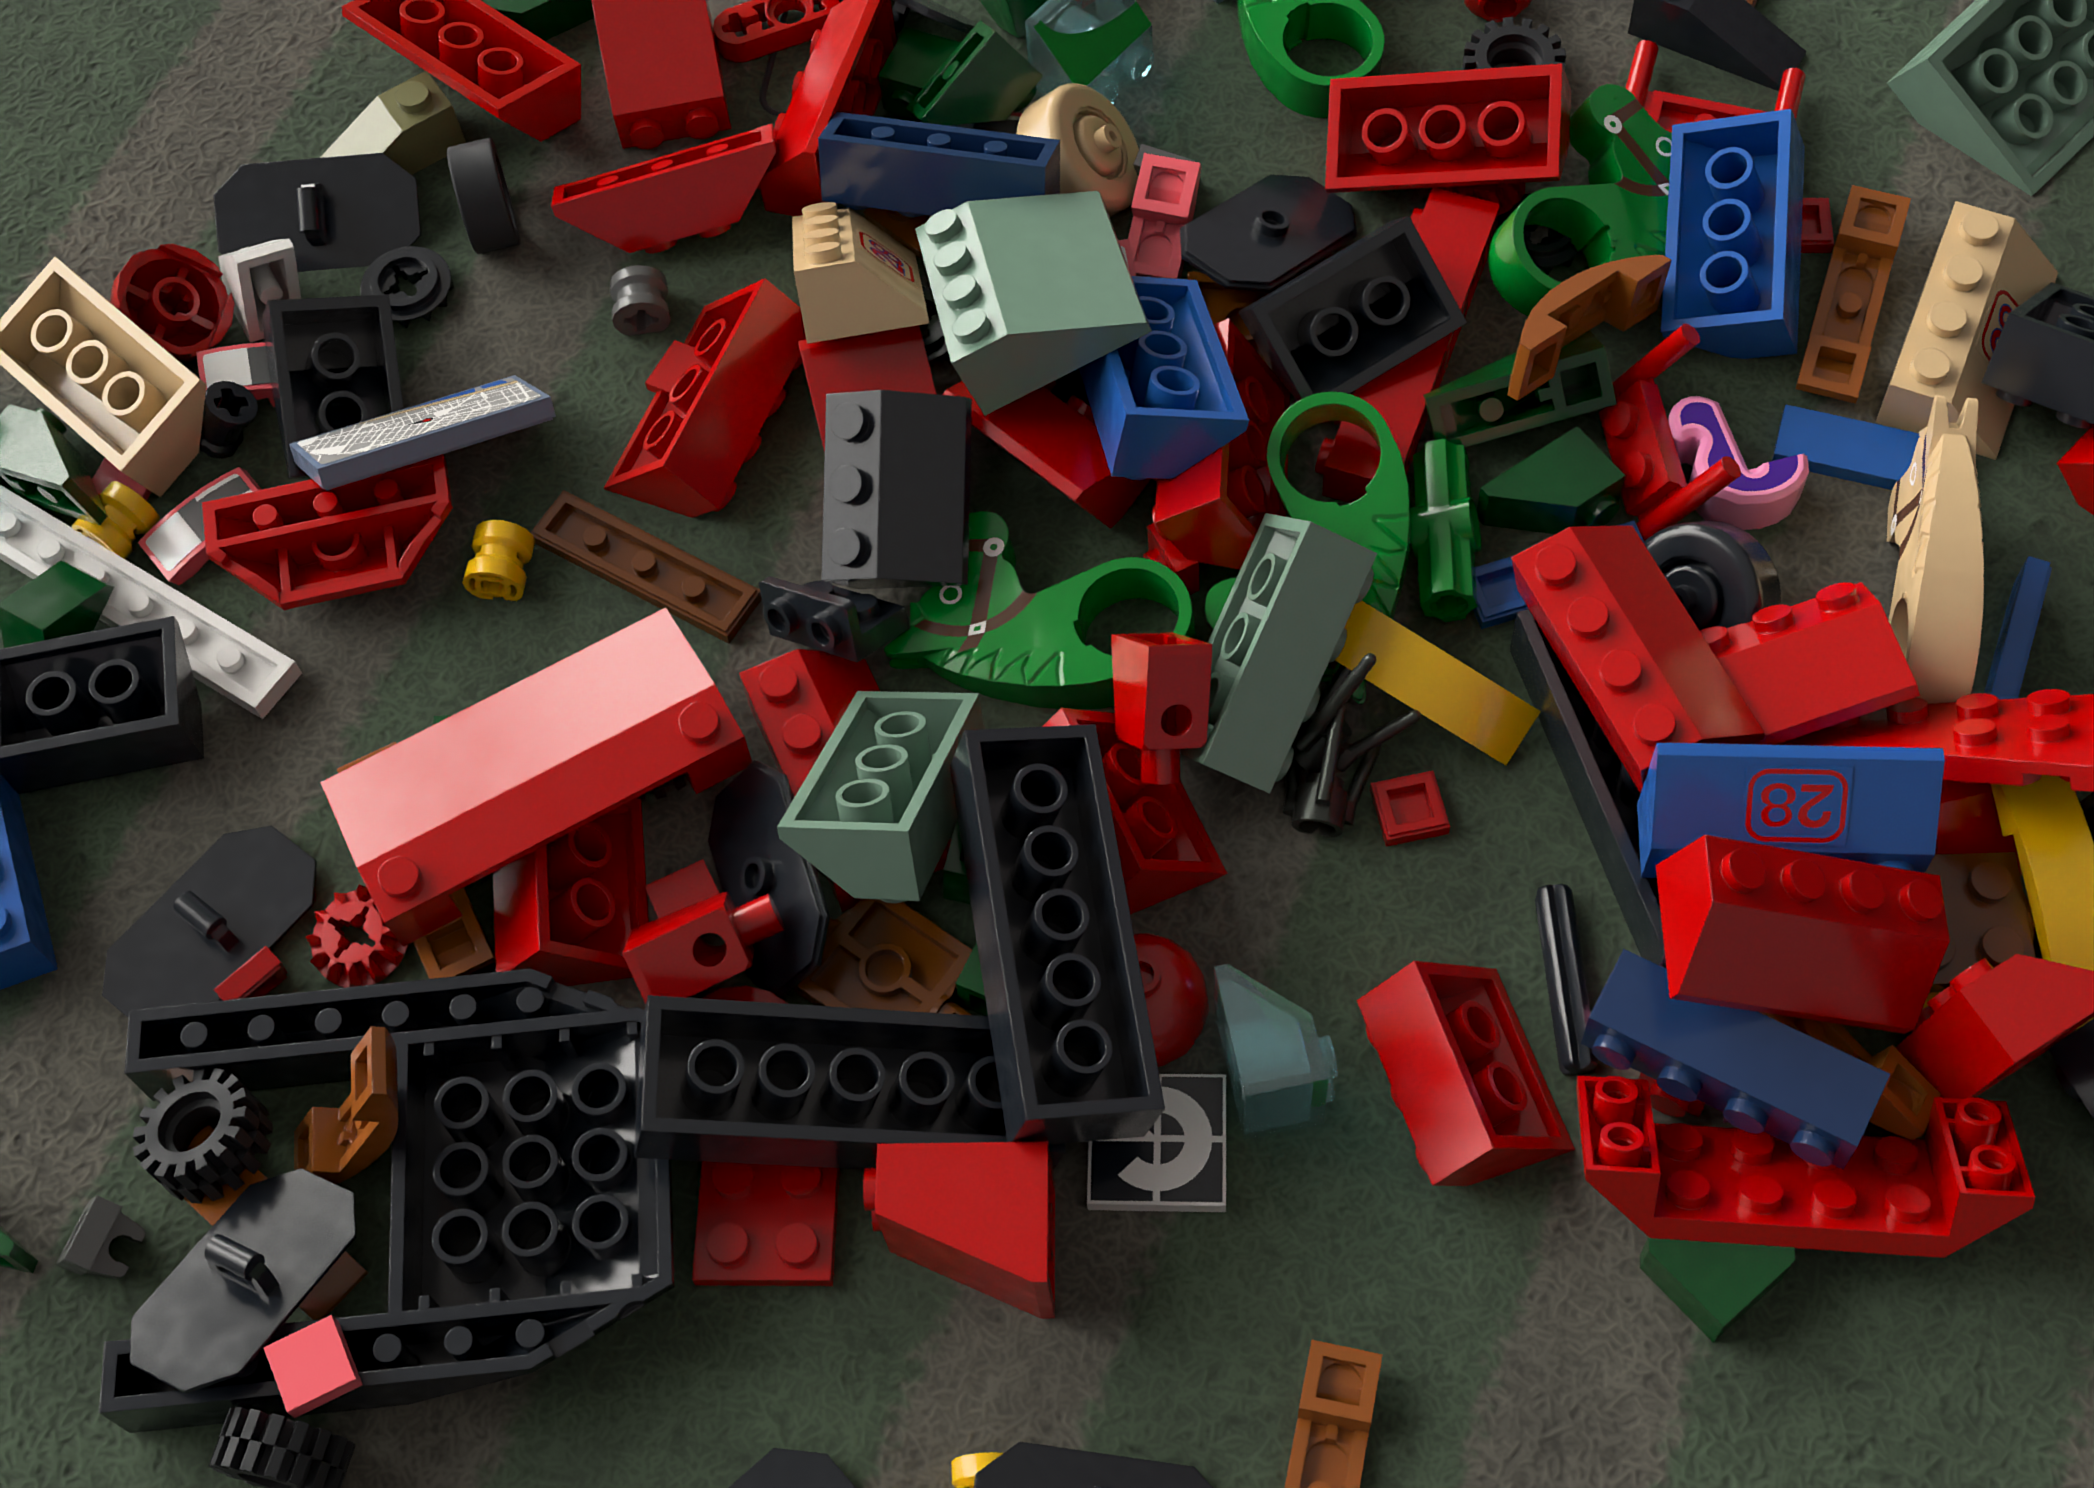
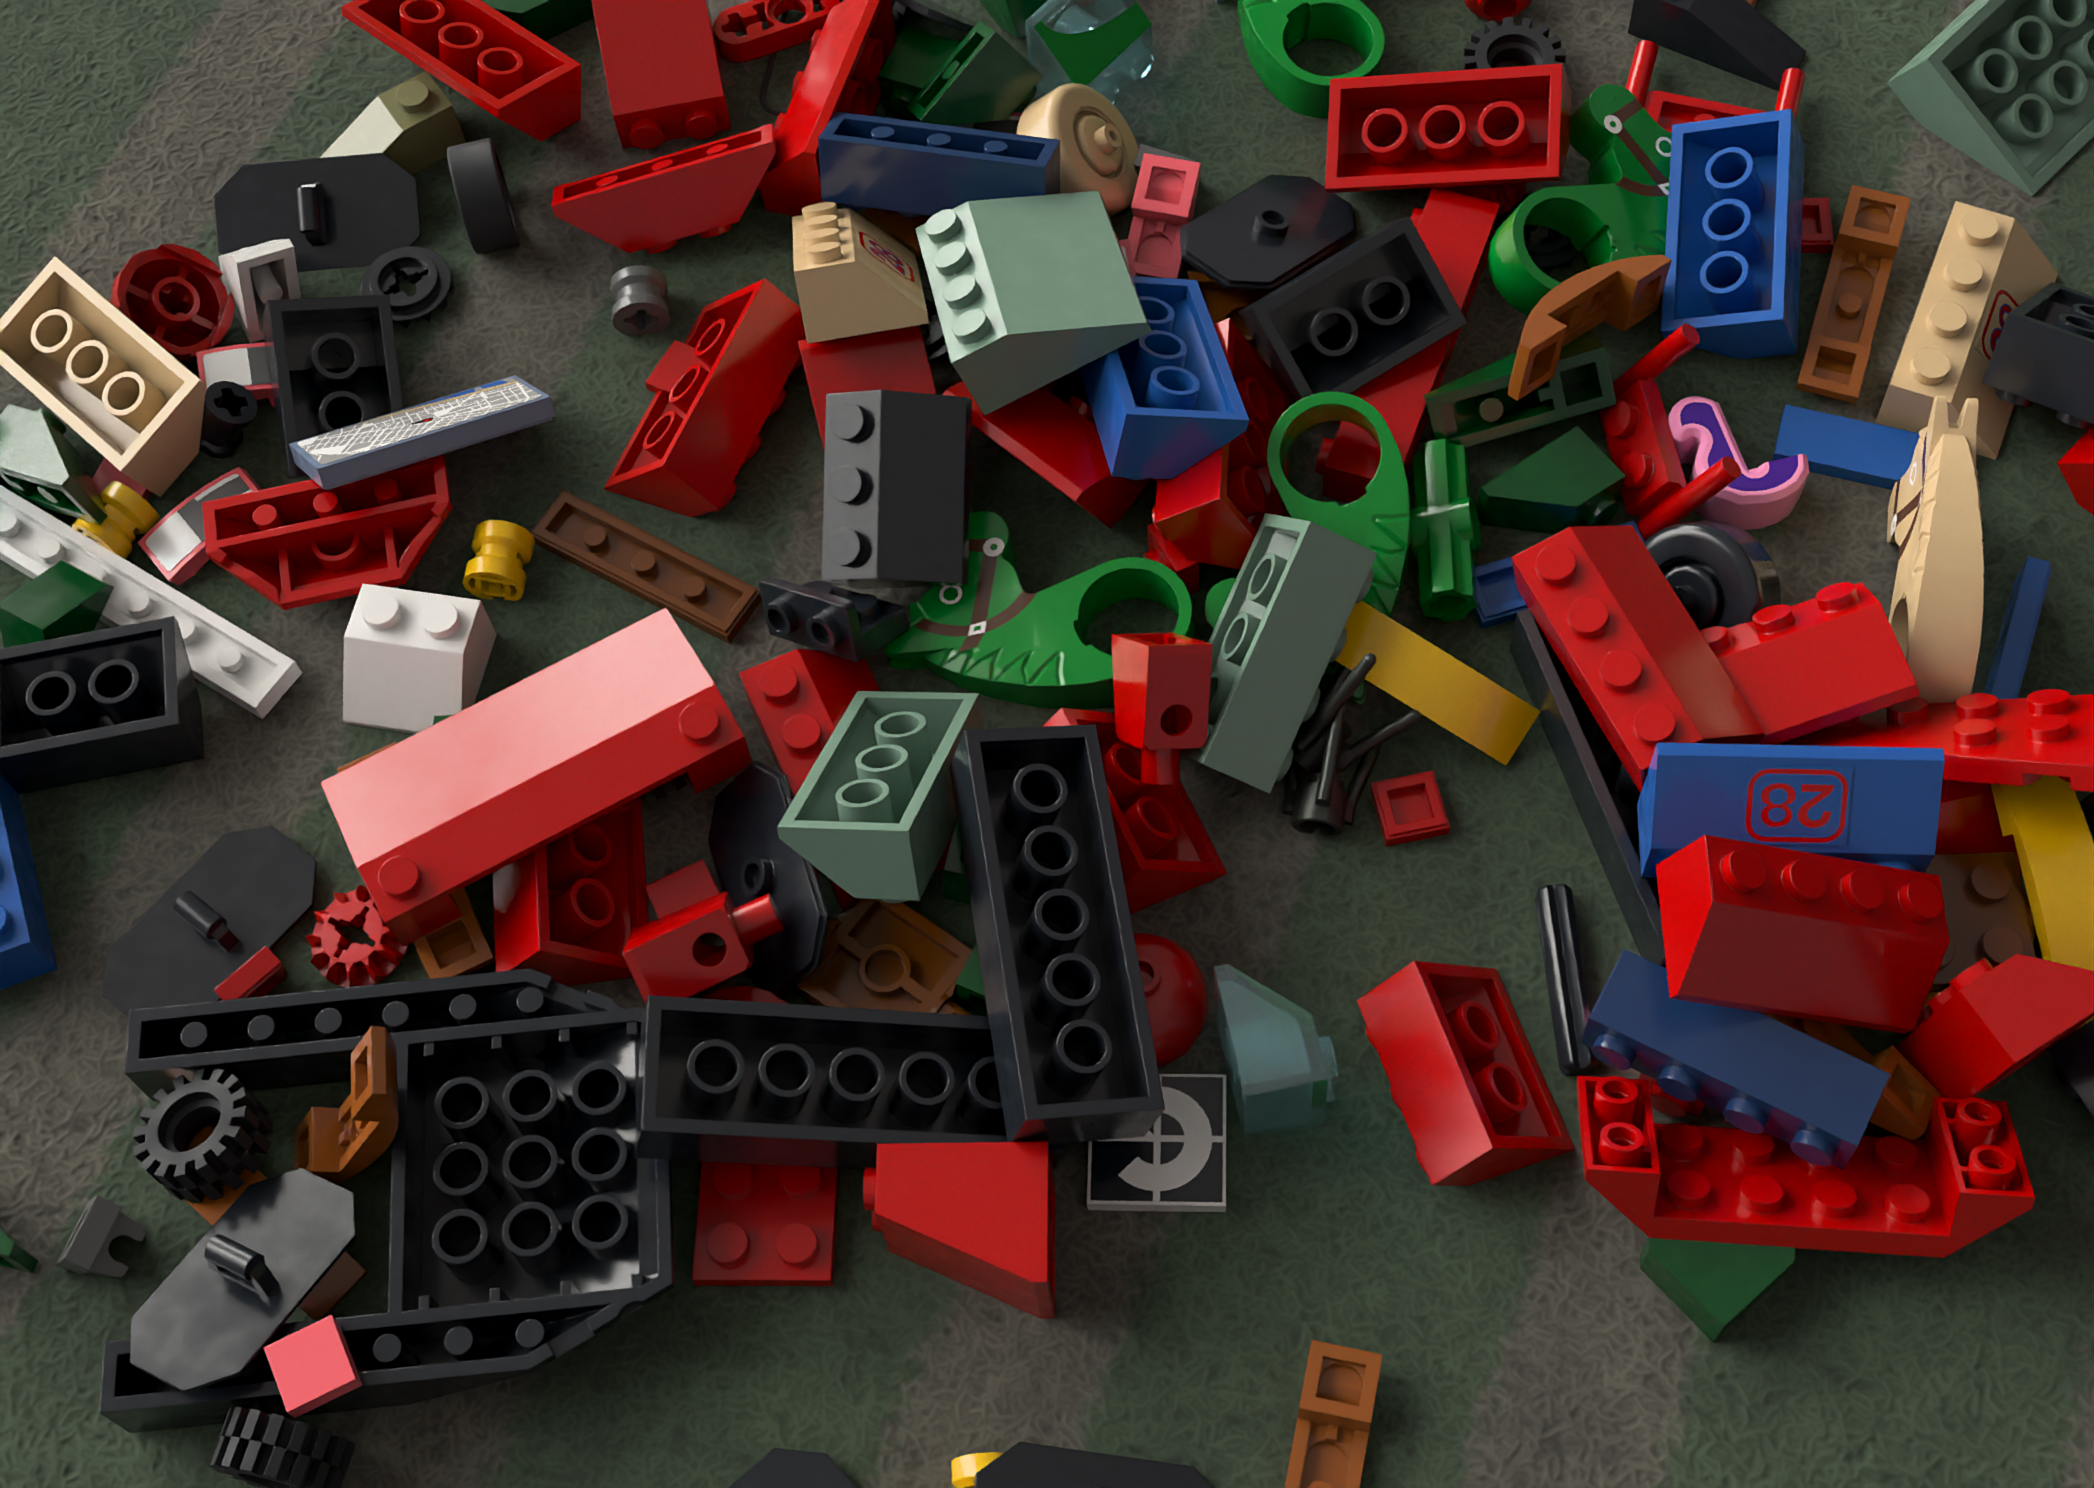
(412, 657): none -> white slope

